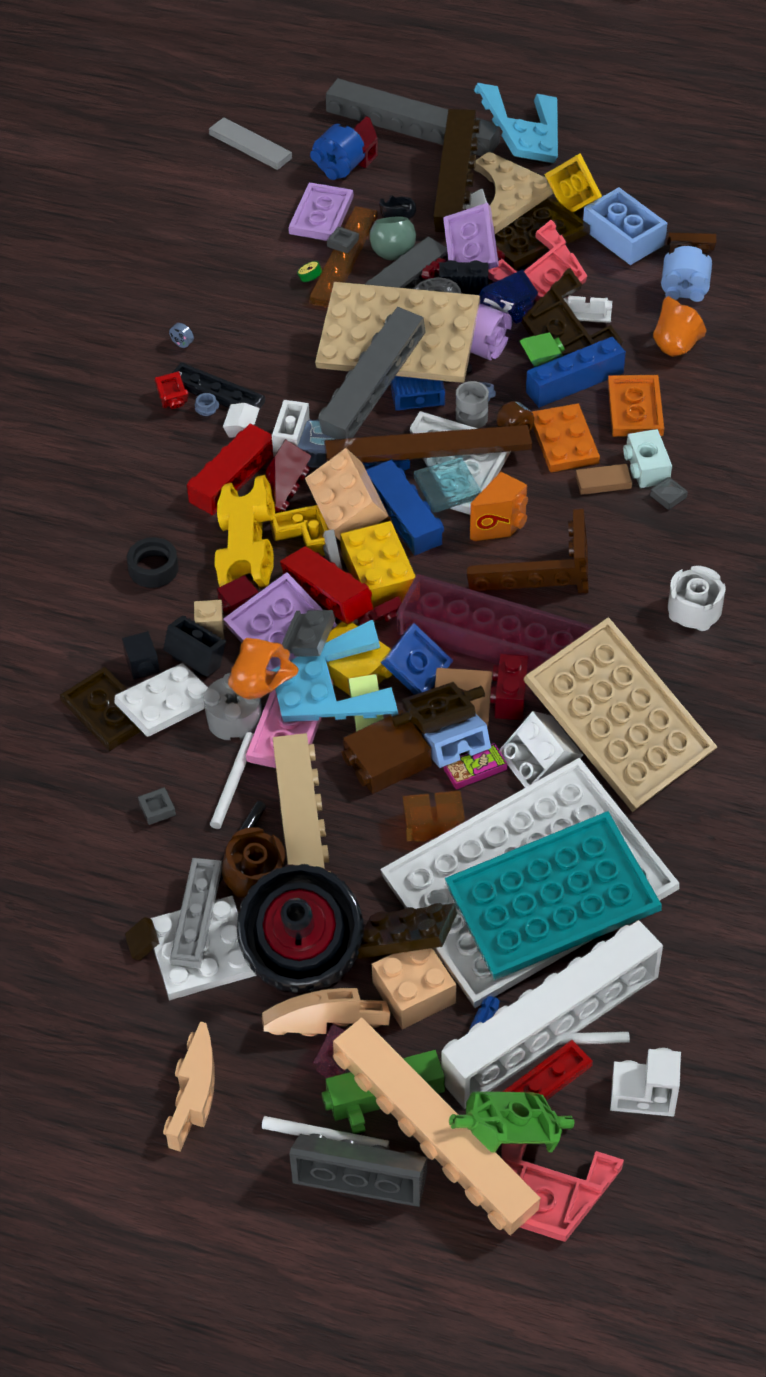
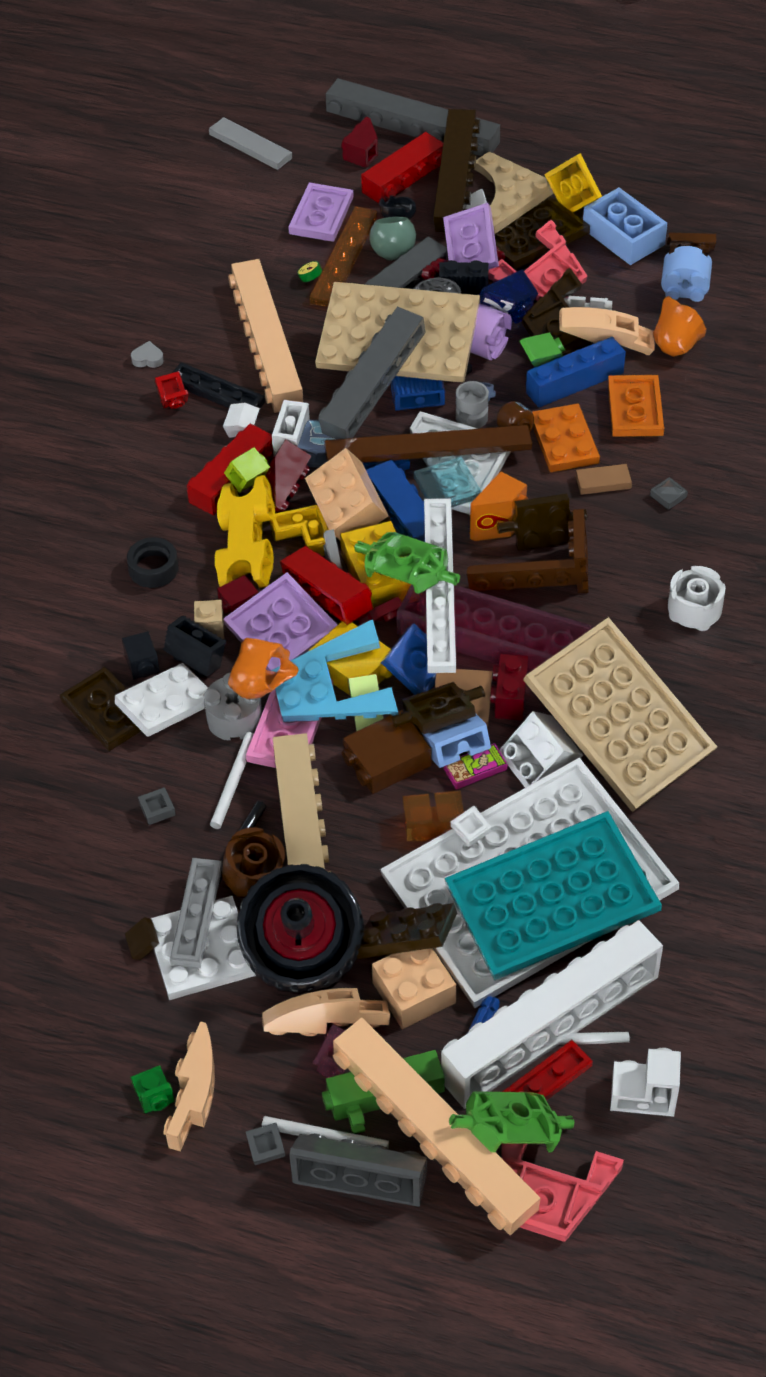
(147, 355): none -> light grey tile
(152, 1089): none -> green bracket
(181, 335): sand blue tile -> none
(206, 404): sand blue plate -> none
(246, 468): none -> lime brick
(265, 334): none -> light nougat brick
(265, 1143): none -> dark grey plate
(309, 632): dark grey plate -> none
(338, 151): blue brick -> none
(342, 240): dark grey tile -> none
(402, 168): none -> red brick
(421, 568): none -> bright green plate
(440, 597): none -> white plate
(471, 826): none -> white tile
(523, 137): medium azure wing -> none
(540, 522): none -> dark brown plate
(600, 324): none -> light nougat slope
(647, 458): light aqua brick -> none

